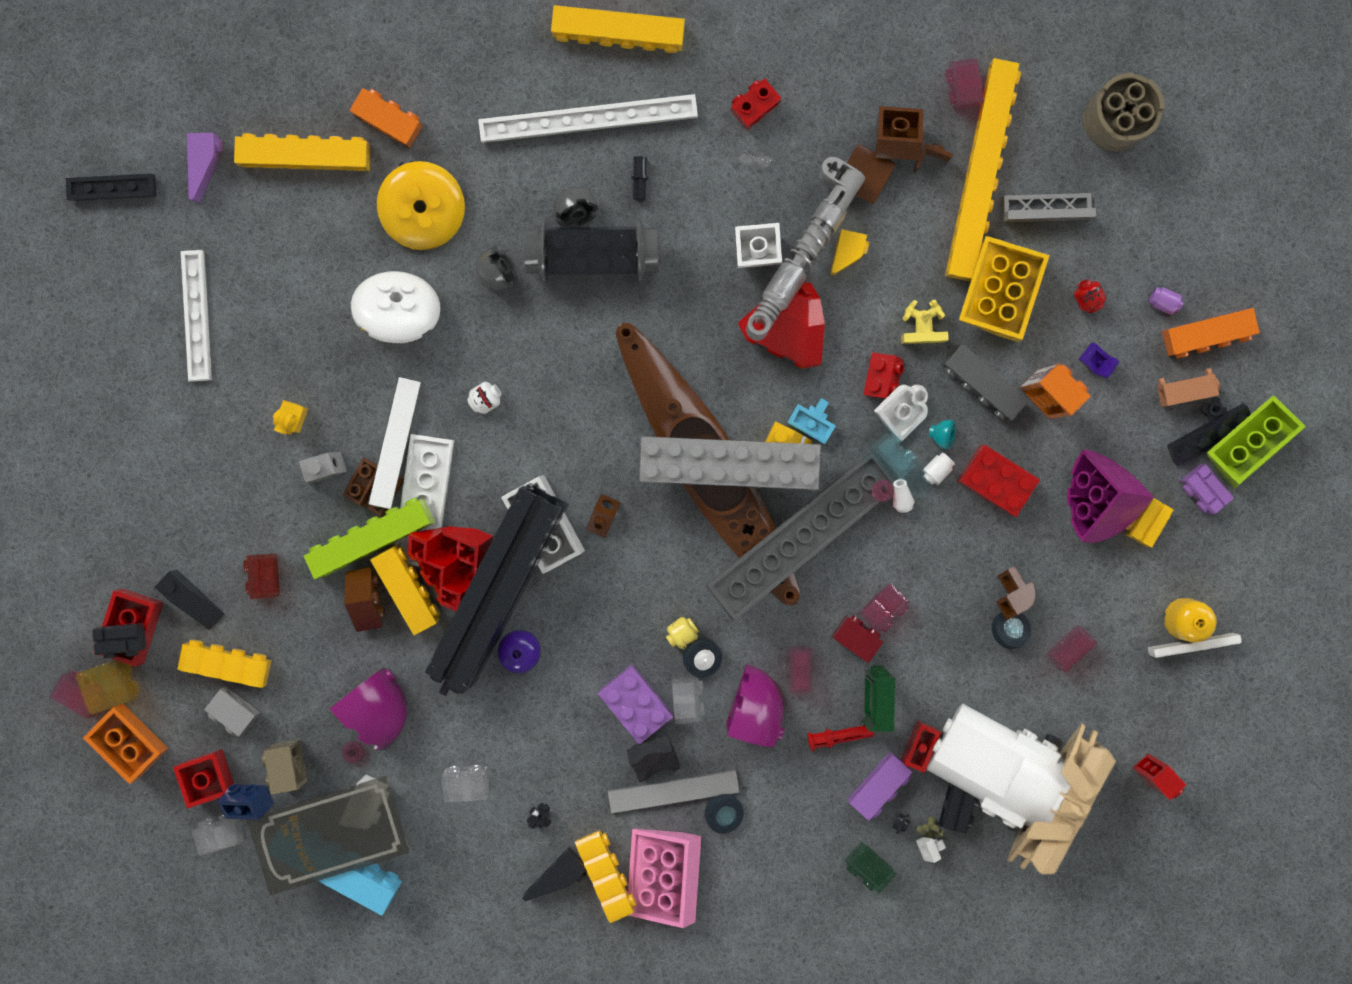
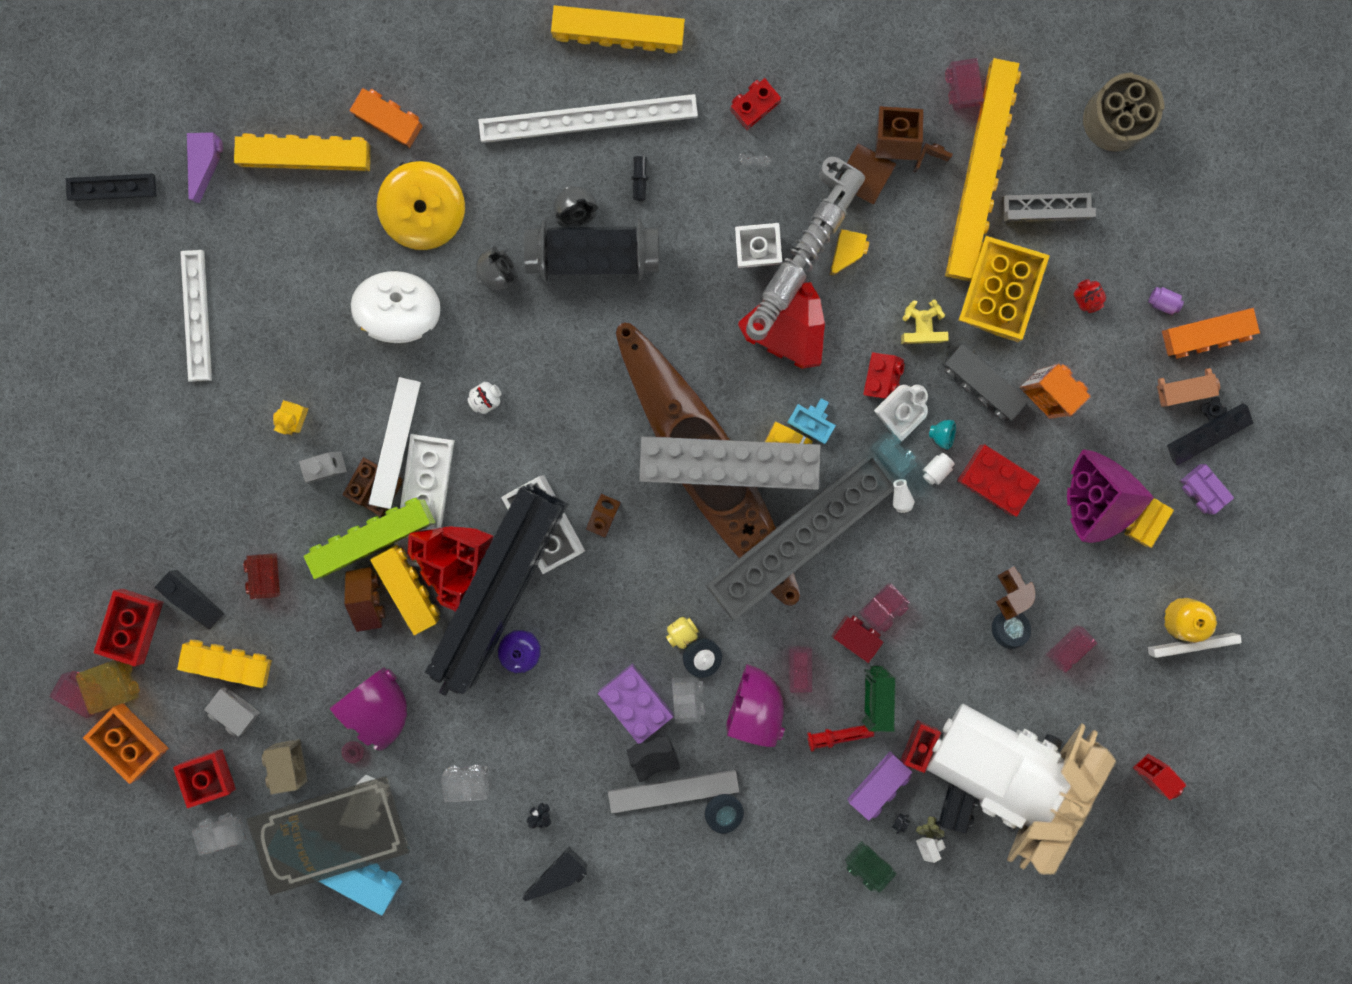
(119, 639): black brick -> none
(245, 801): dark blue brick -> none
(604, 875): yellow brick -> none
(664, 876): bright pink slope -> none
(876, 490): clear pink plate -> none
(1098, 361): dark purple bracket -> none
(1254, 441): lime slope -> none

